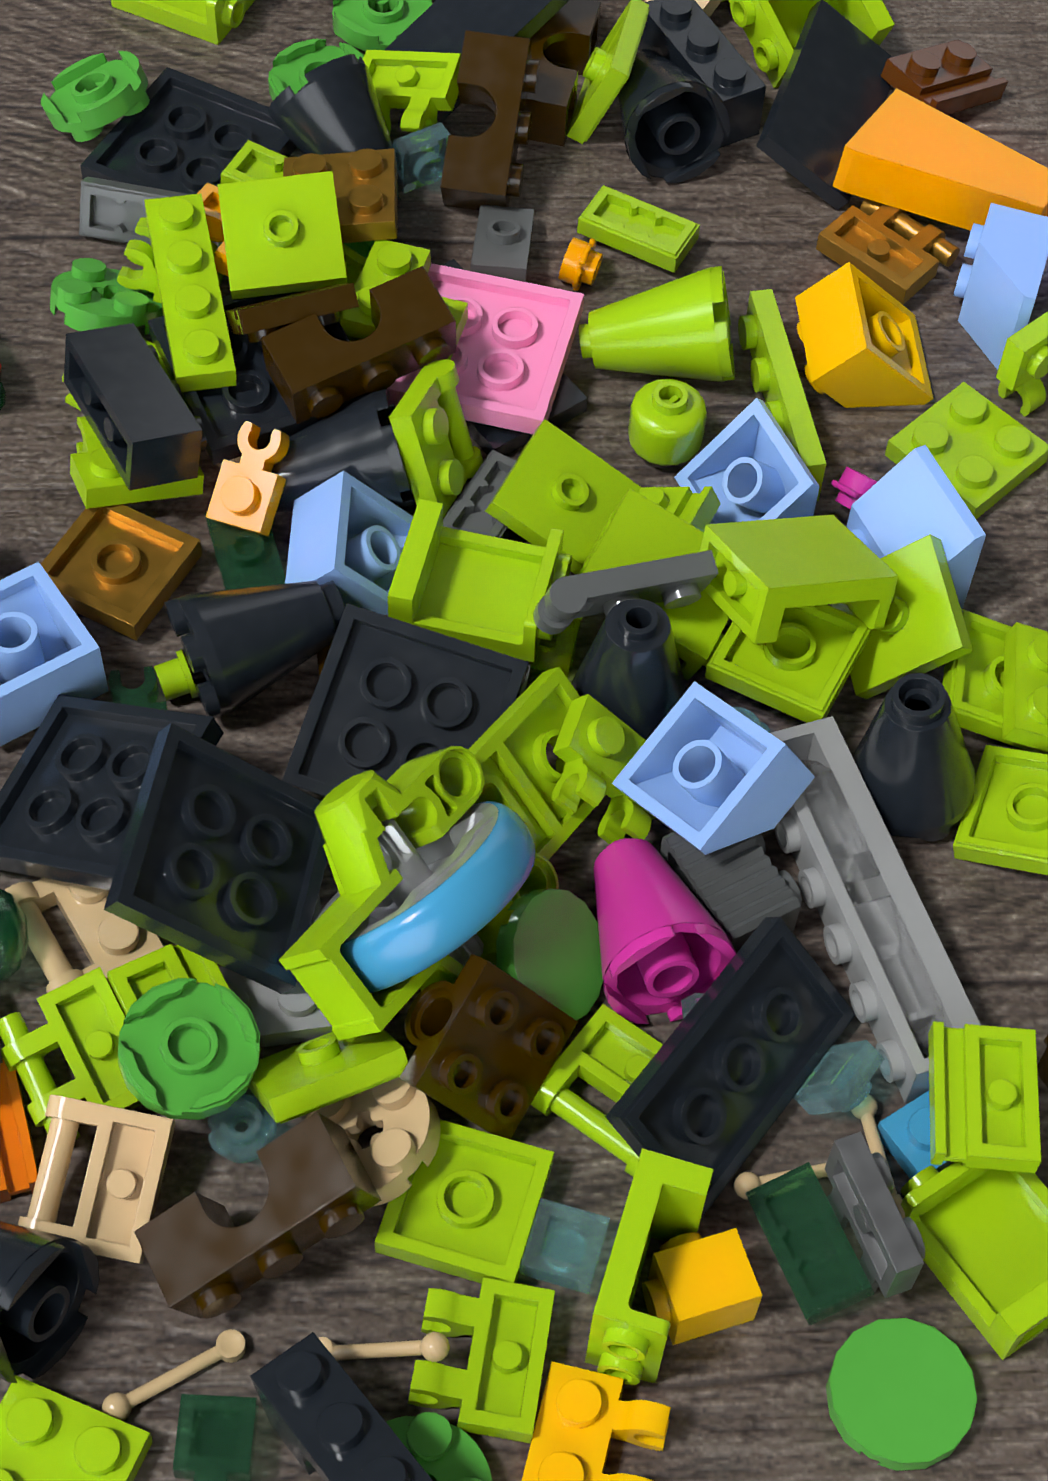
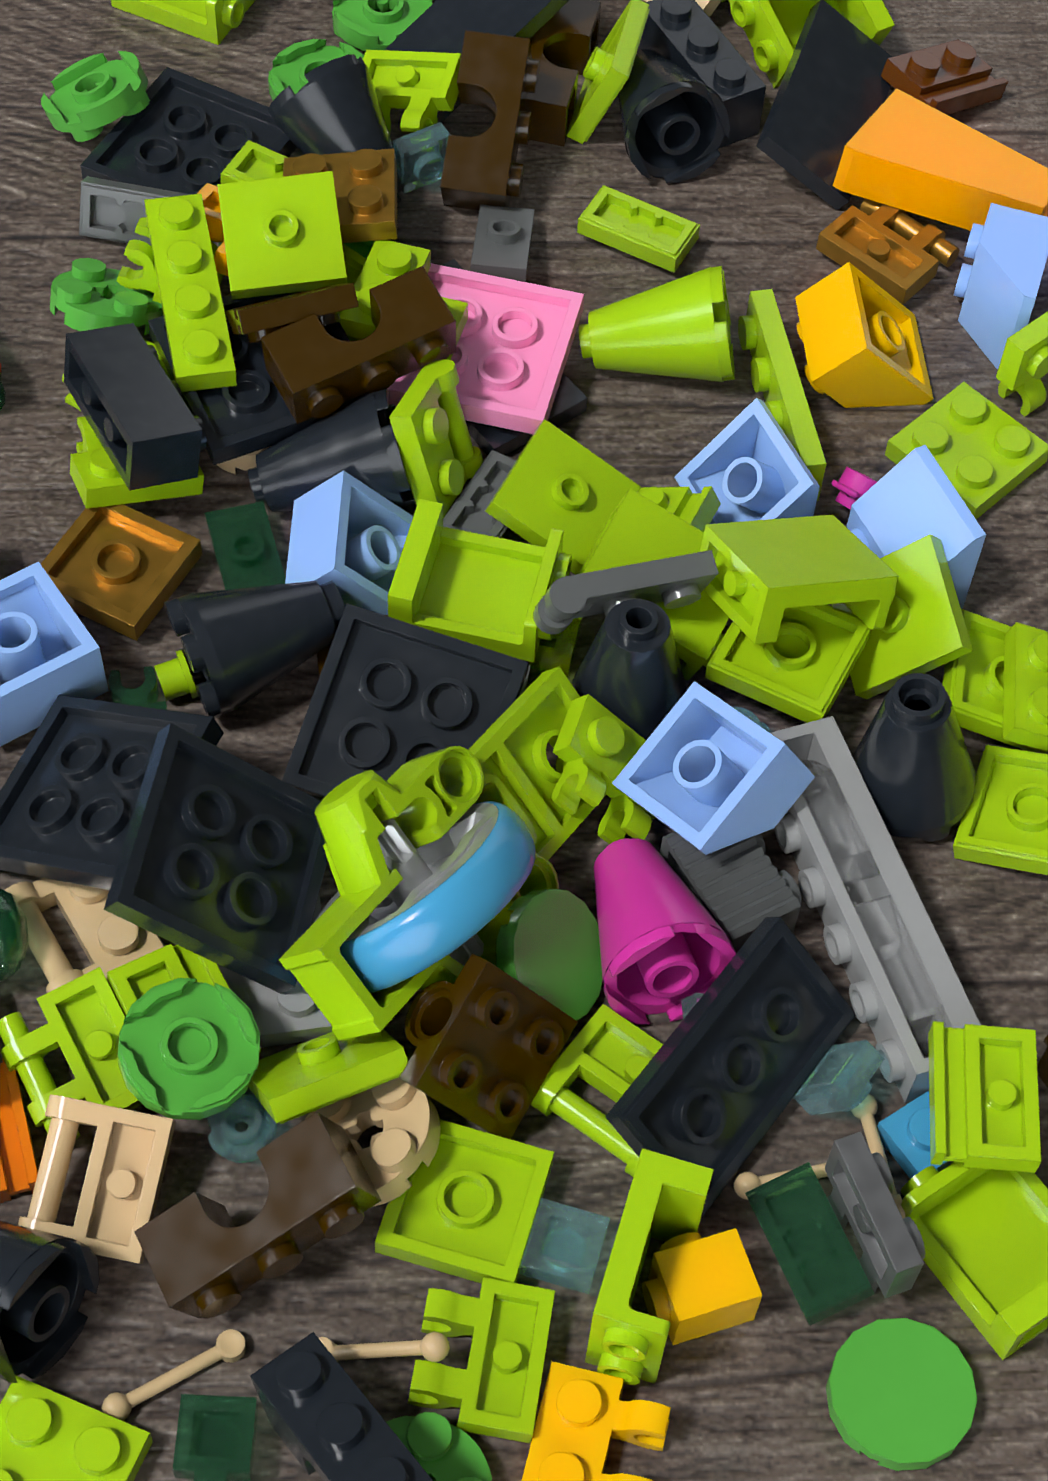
(247, 490): light orange plate -> none
(580, 263): light orange plate -> none
(667, 422): lime head -> none

